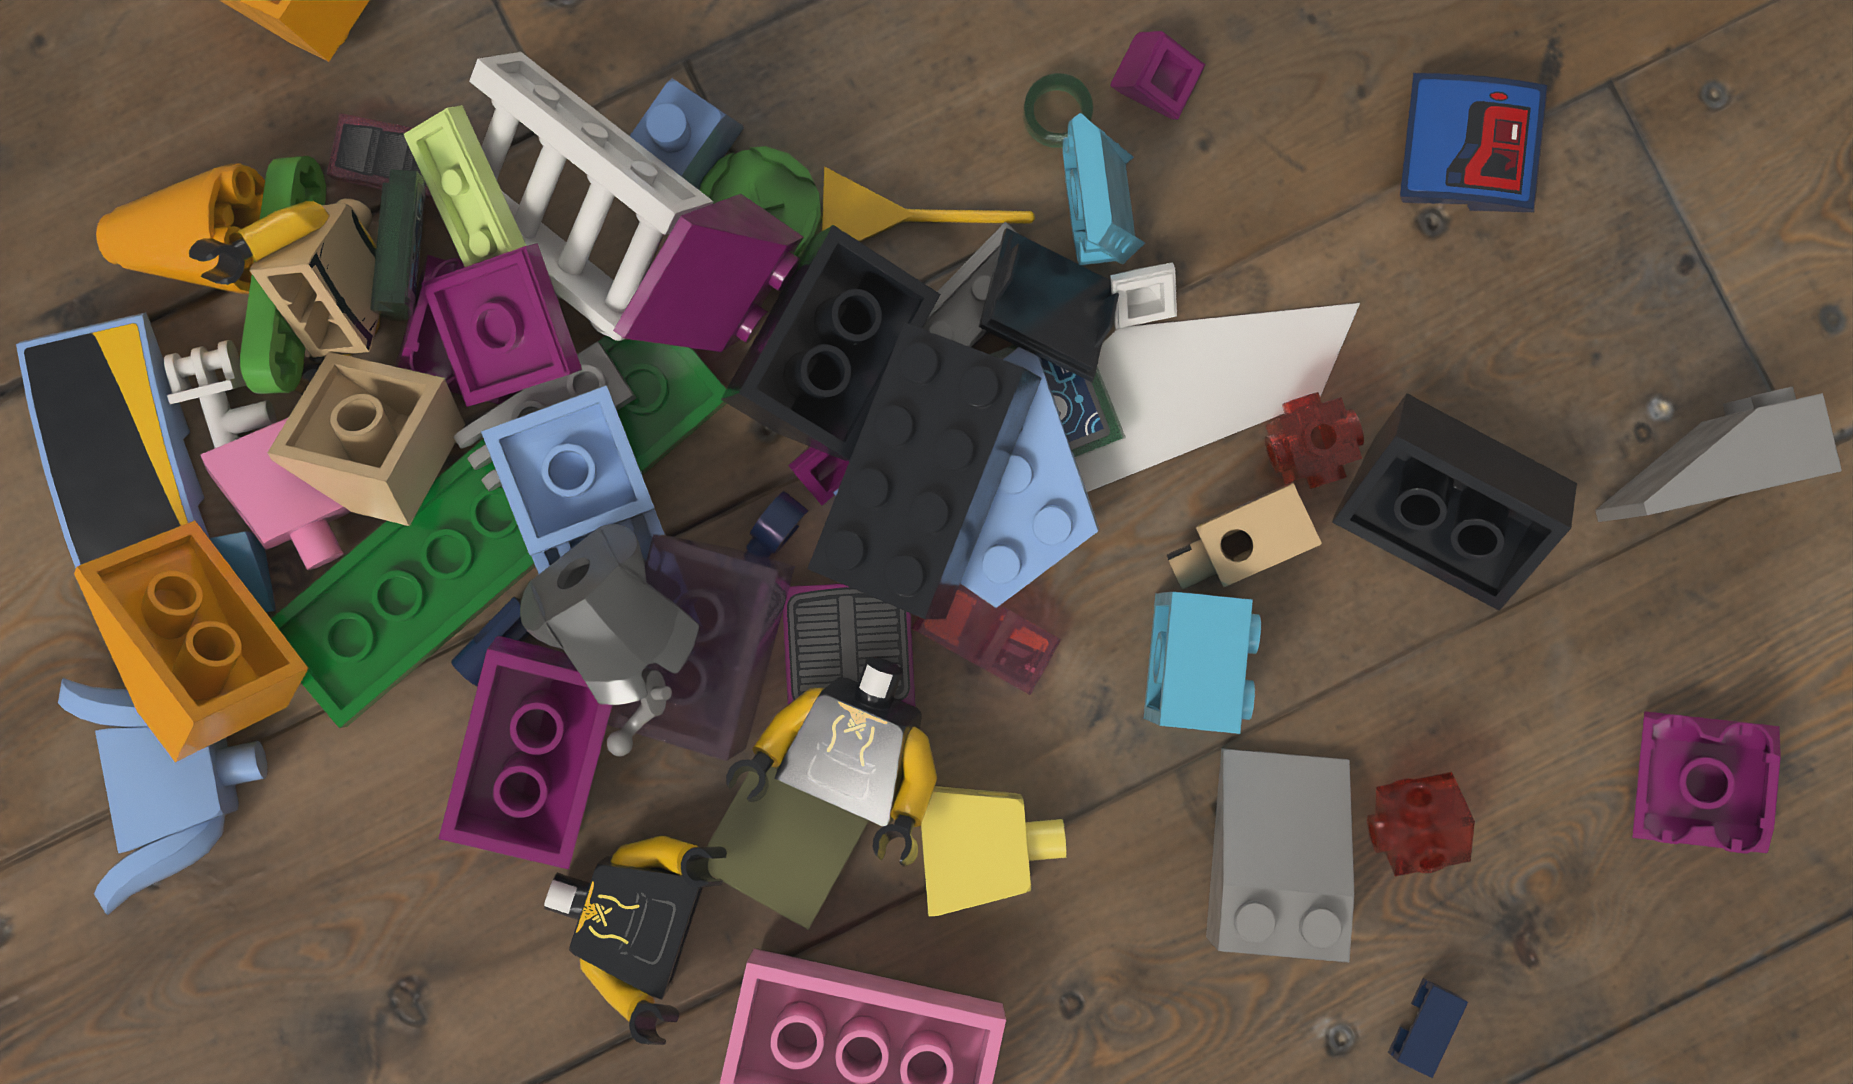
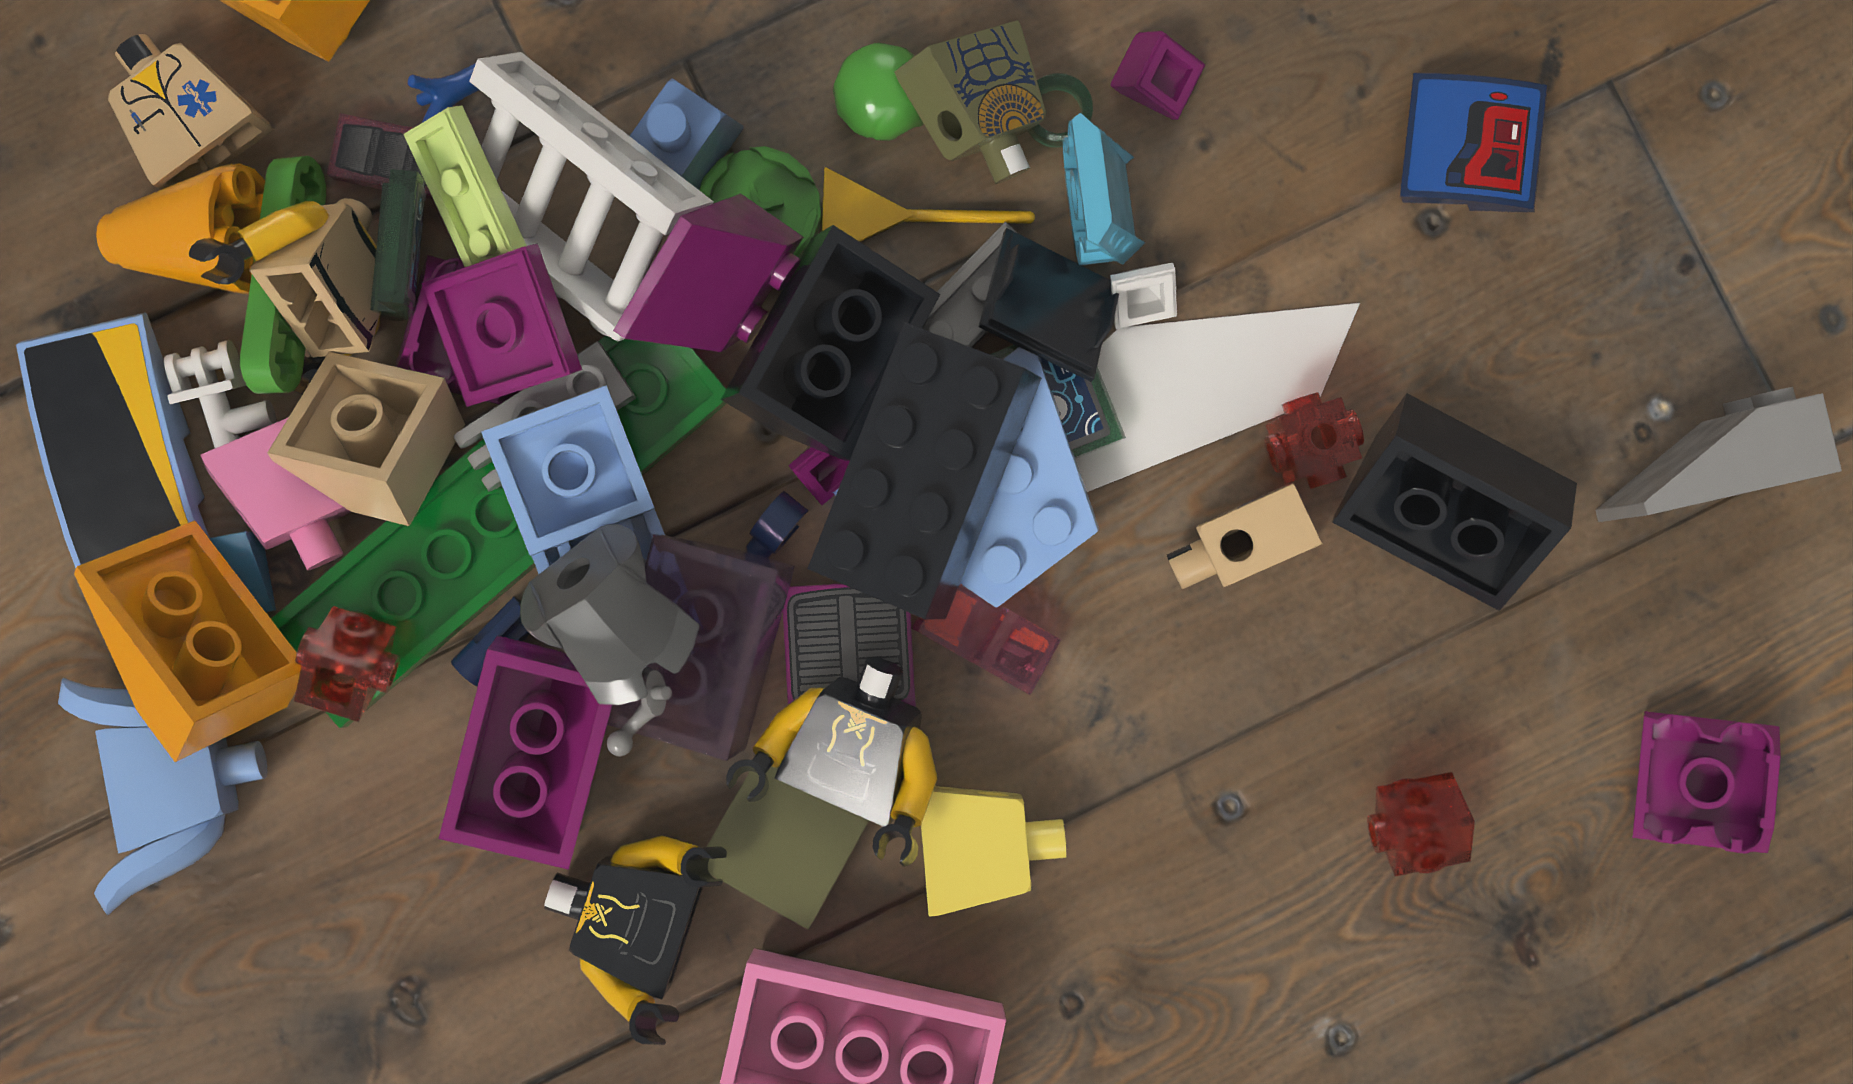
(180, 112): none -> tan torso
(345, 663): none -> clear red brick
(443, 91): none -> blue bar
(870, 94): none -> bright green hair
(977, 96): none -> olive torso
(1201, 662): medium azure brick -> none
(1282, 856): light grey slope -> none
(1431, 1030): dark blue piece -> none

